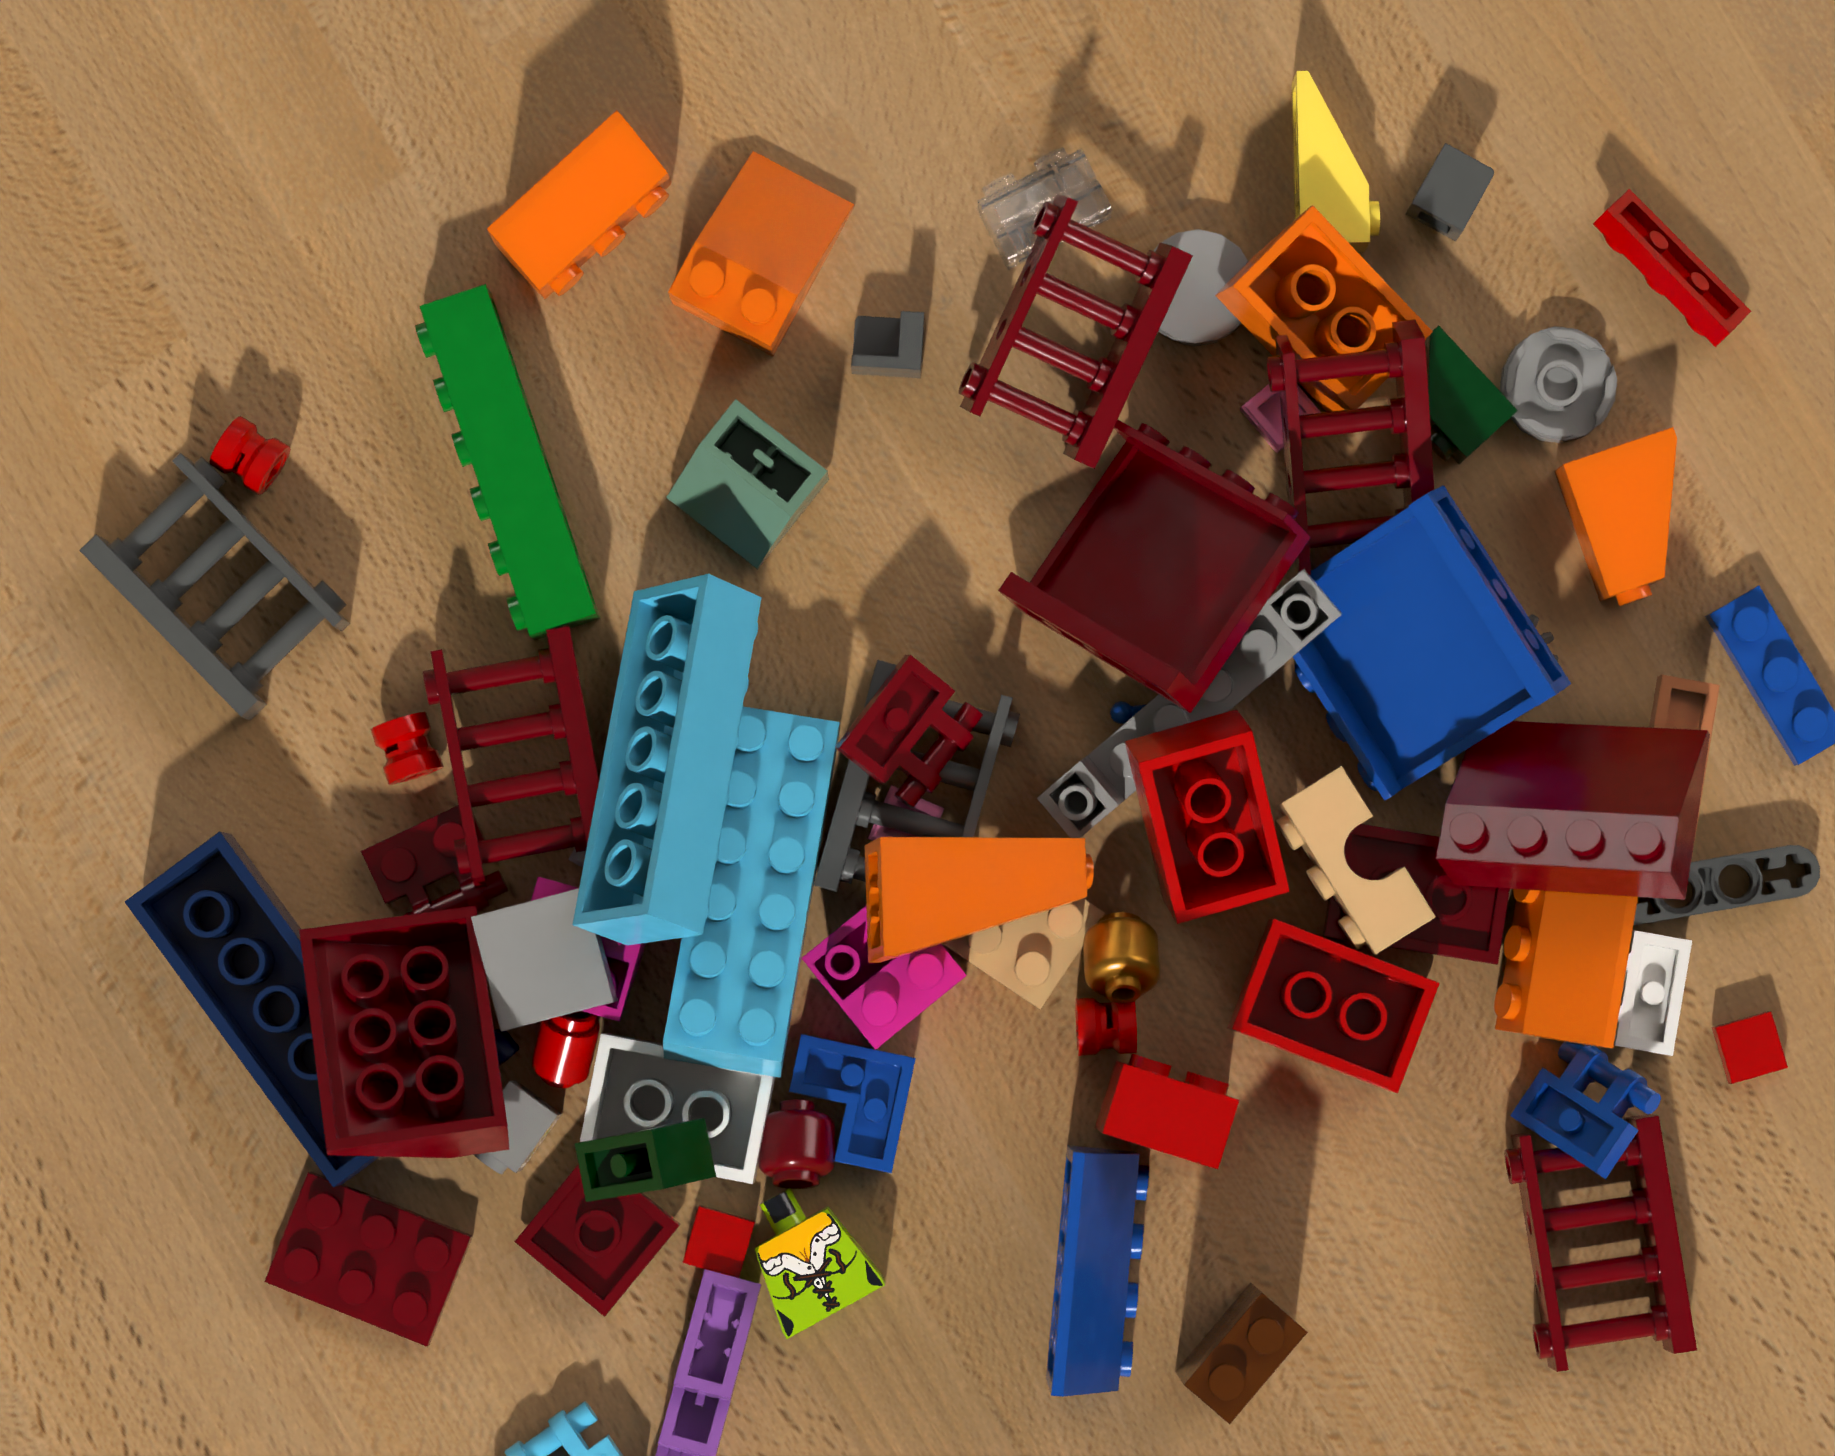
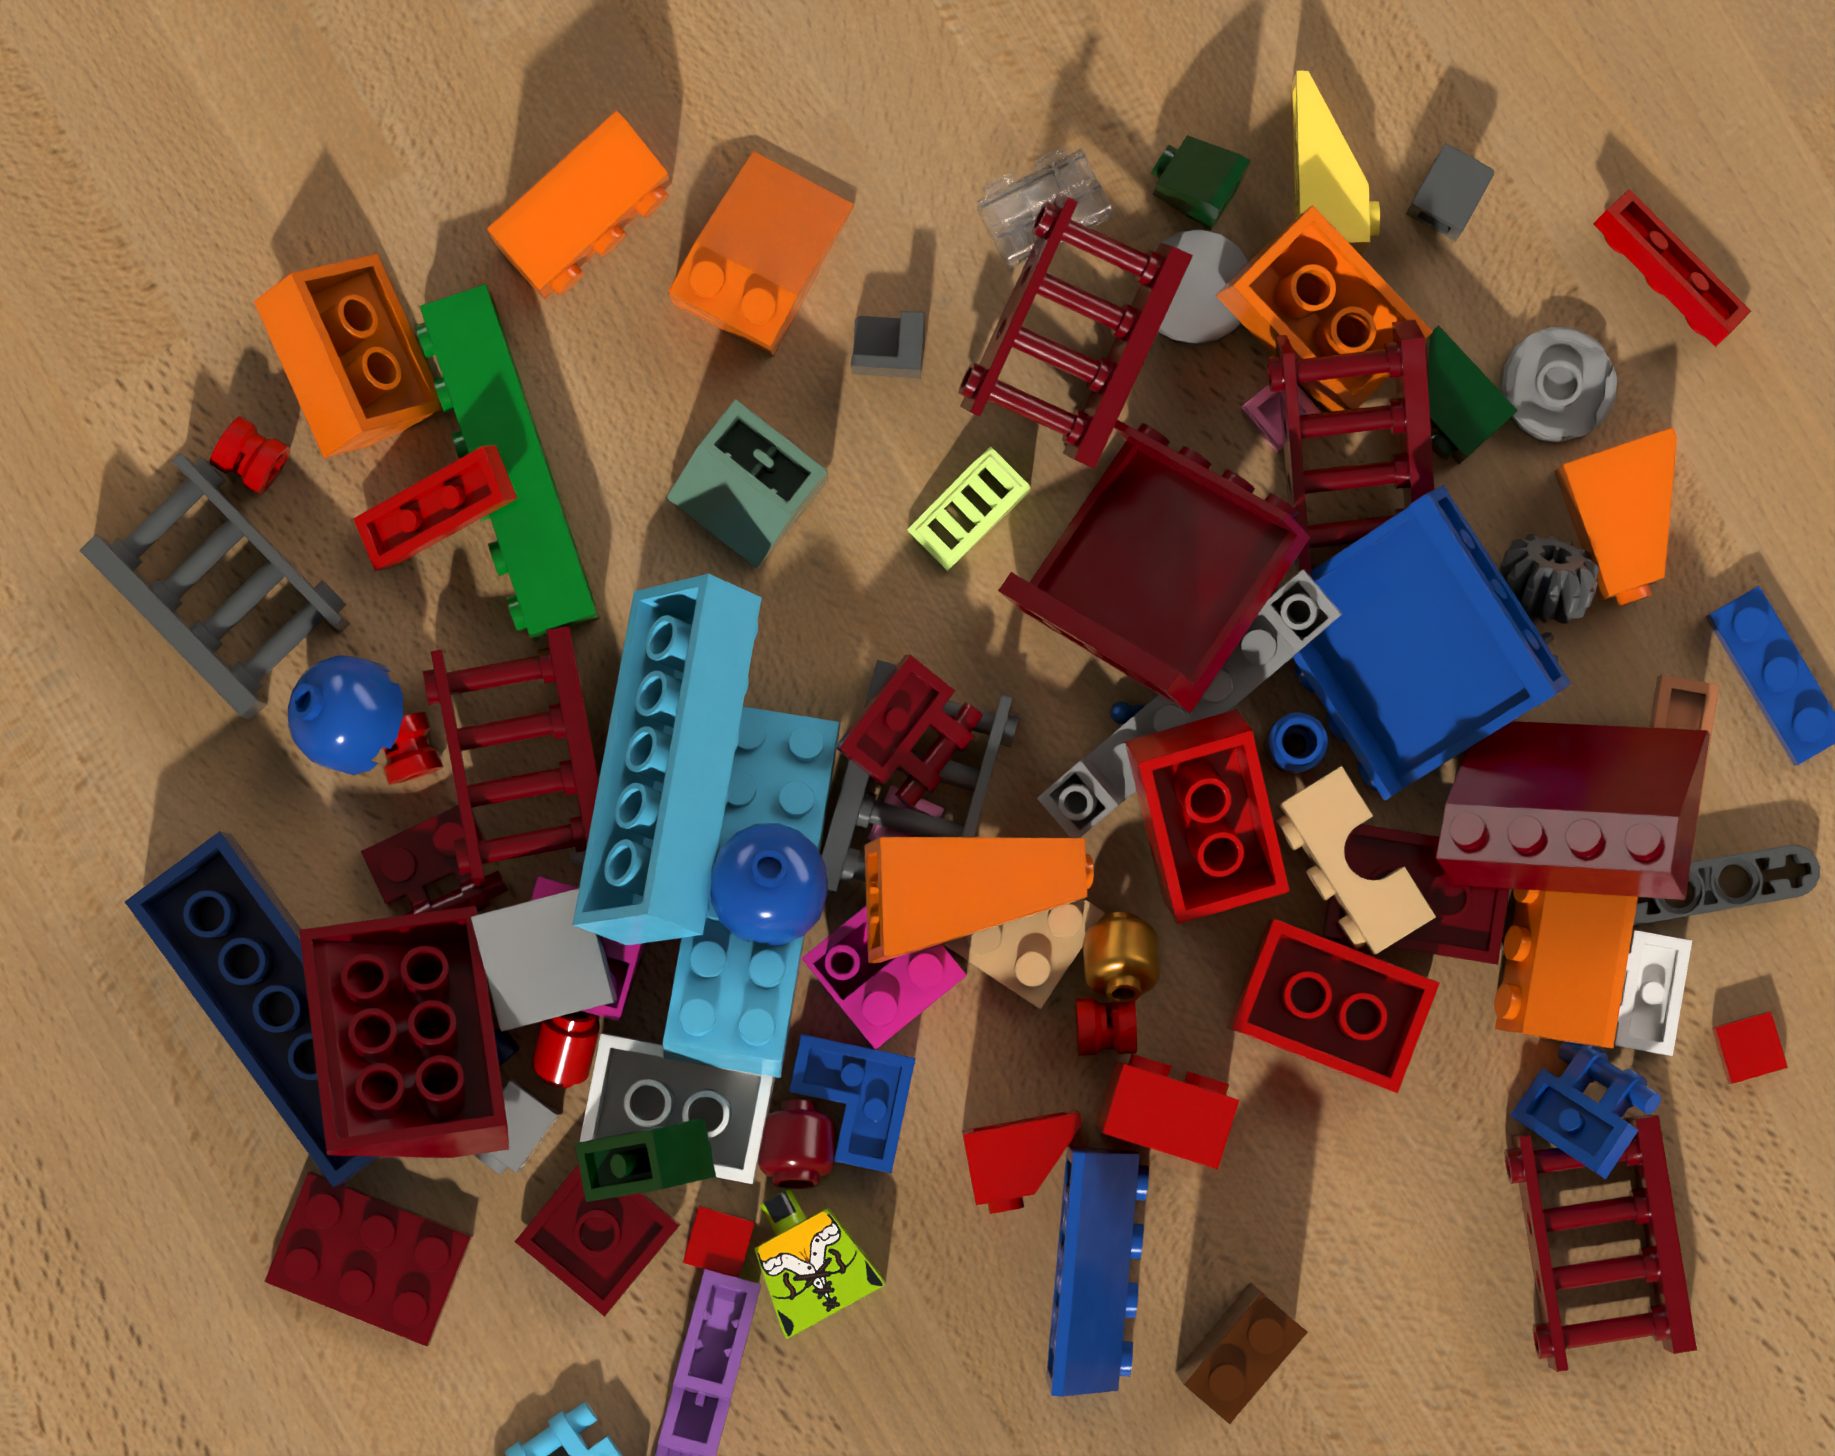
(345, 713): none -> blue cylinder
(349, 354): none -> orange slope
(435, 508): none -> red plate
(769, 884): none -> blue cylinder
(1004, 473): none -> yellowish green slope
(1016, 1157): none -> red slope
(1199, 179): none -> dark green slope
(1311, 733): none -> blue brick
(1550, 577): none -> dark grey gear

